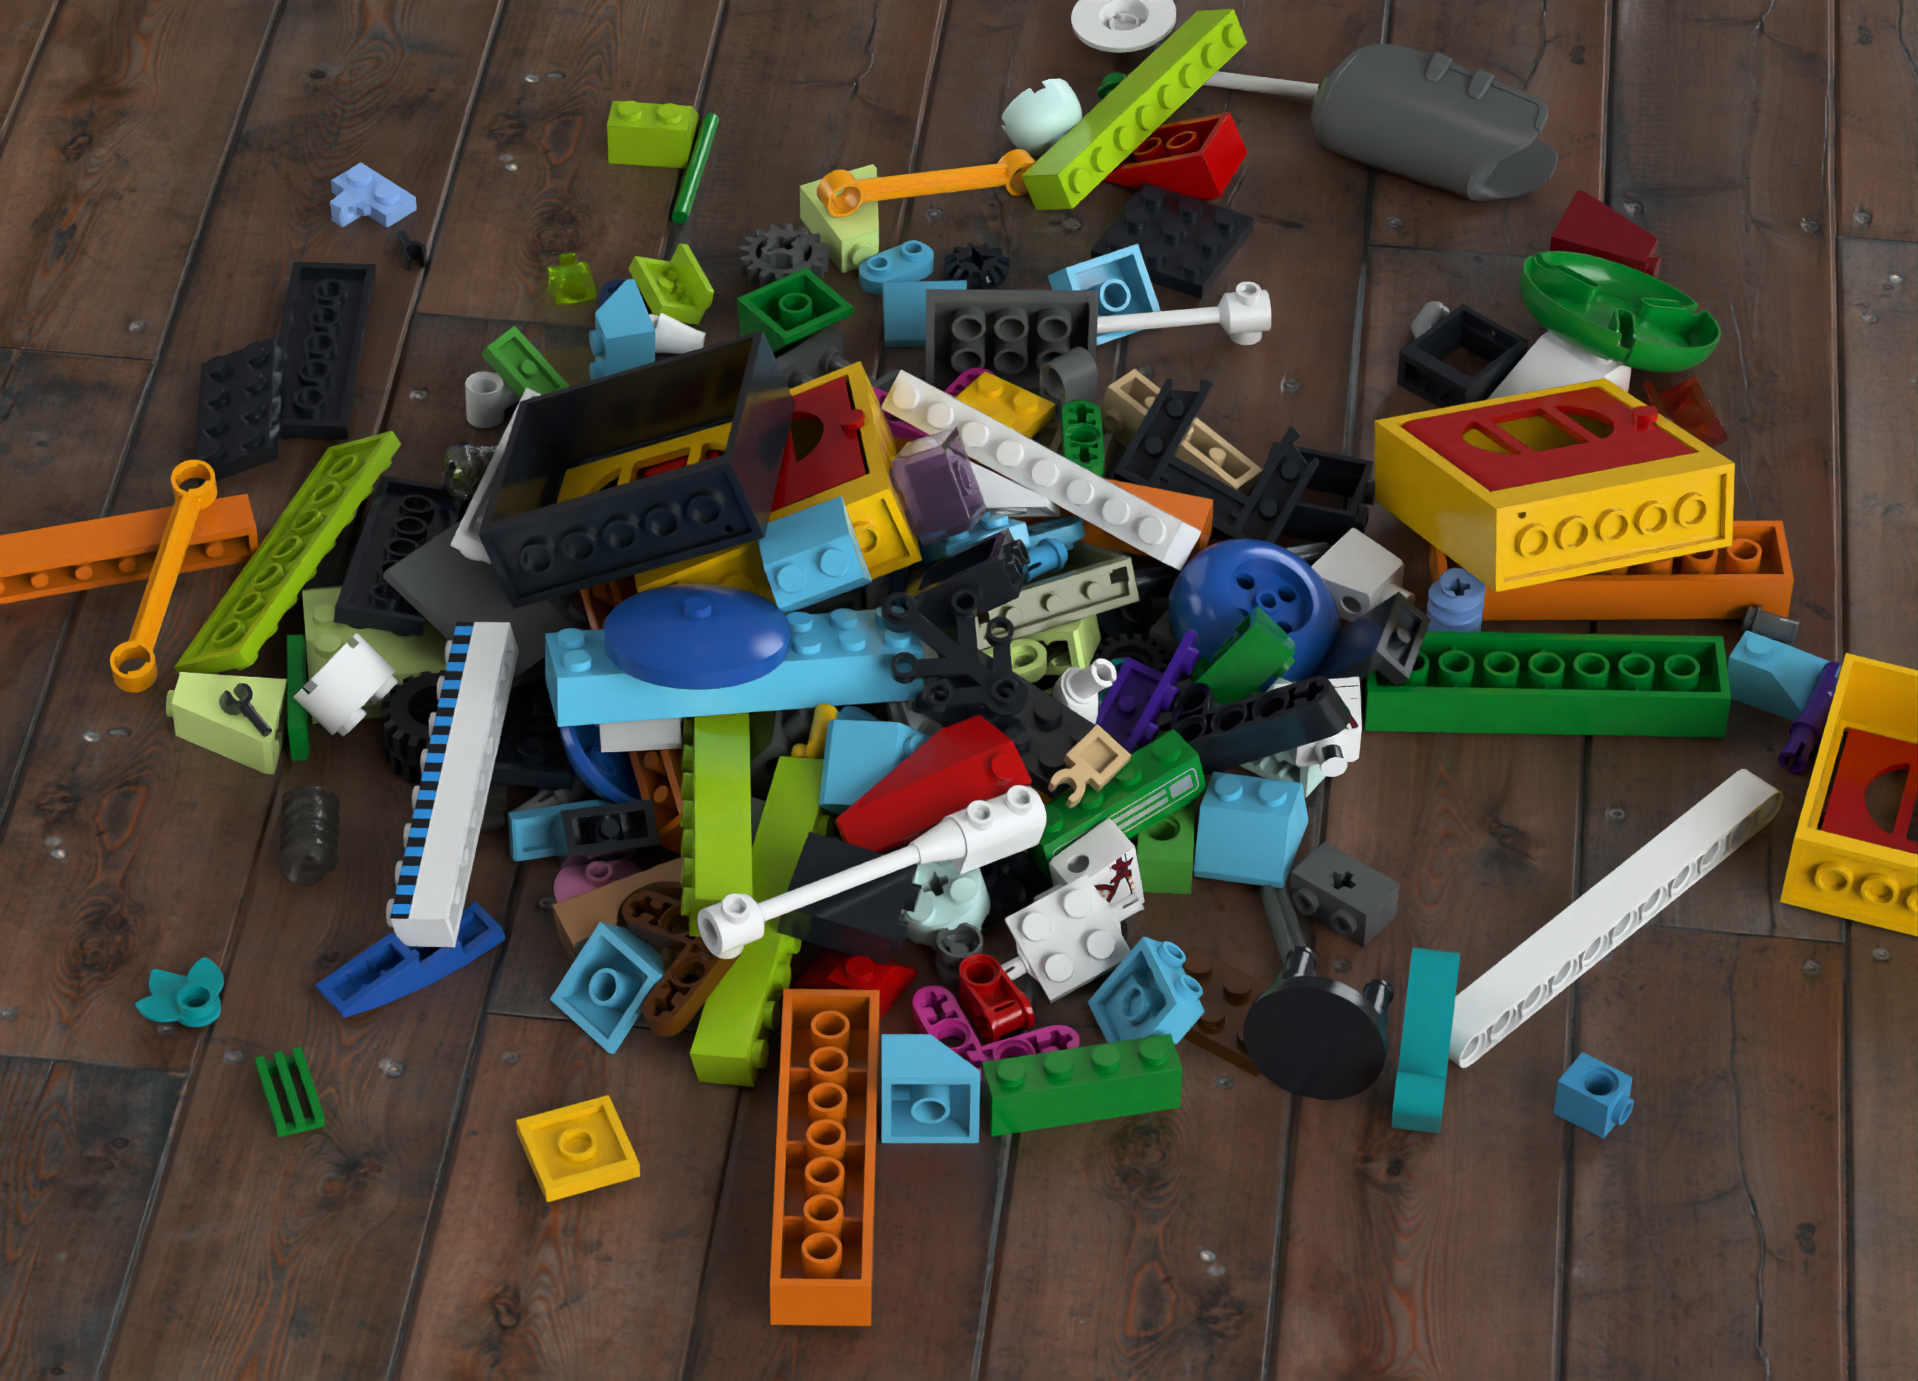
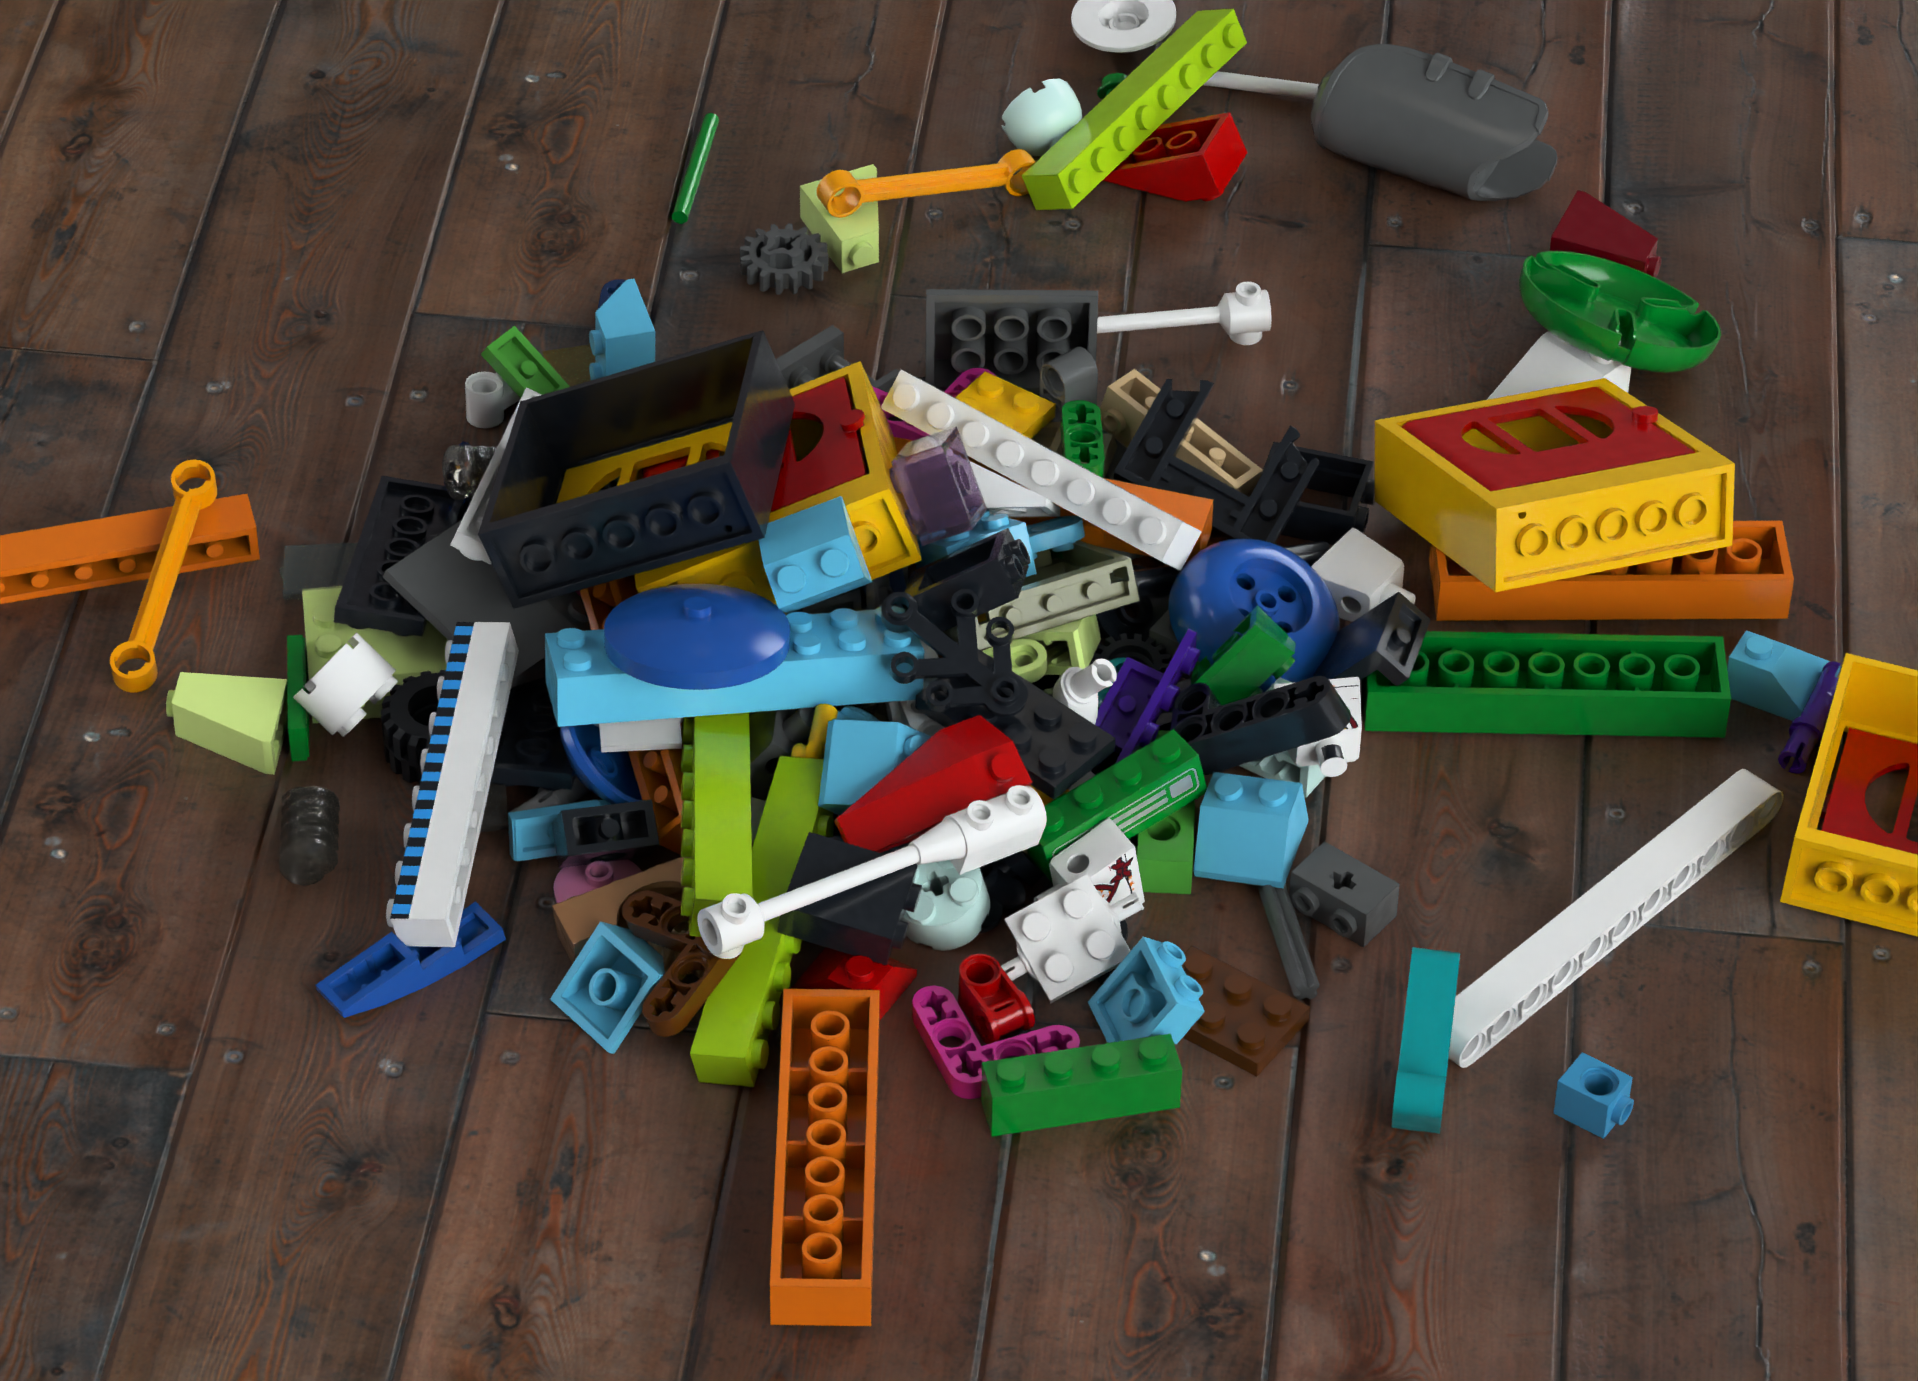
(182, 998): teal plate -> none
(234, 707): black hand -> none
(240, 408): black plate -> none
(282, 1066): green tile -> none
(288, 556): lime plate -> none
(323, 347): black plate -> none
(368, 194): light blue hinge -> none
(411, 250): black hand -> none
(571, 280): clear neon green tile -> none
(577, 1148): yellow plate -> none
(651, 134): lime slope -> none
(674, 285): lime bracket -> none
(675, 336): white cone -> none
(791, 309): green slope -> none
(901, 263): medium azure plate -> none
(906, 310): medium azure slope -> none
(927, 1092): medium azure slope -> none
(952, 948): dark grey wheel -> none
(961, 266): black gear -> none
(1047, 556): dark azure pin -> none
(1091, 761): tan plate -> none
(1120, 283): medium azure slope -> none
(1179, 237): black plate -> none
(1318, 1032): black piece -> none
(1428, 316): light grey arm -> none
(1444, 386): black window -> none
(1456, 602): medium blue piece -> none
(1689, 409): clear red bracket -> none
(1770, 625): dark grey pin -> none

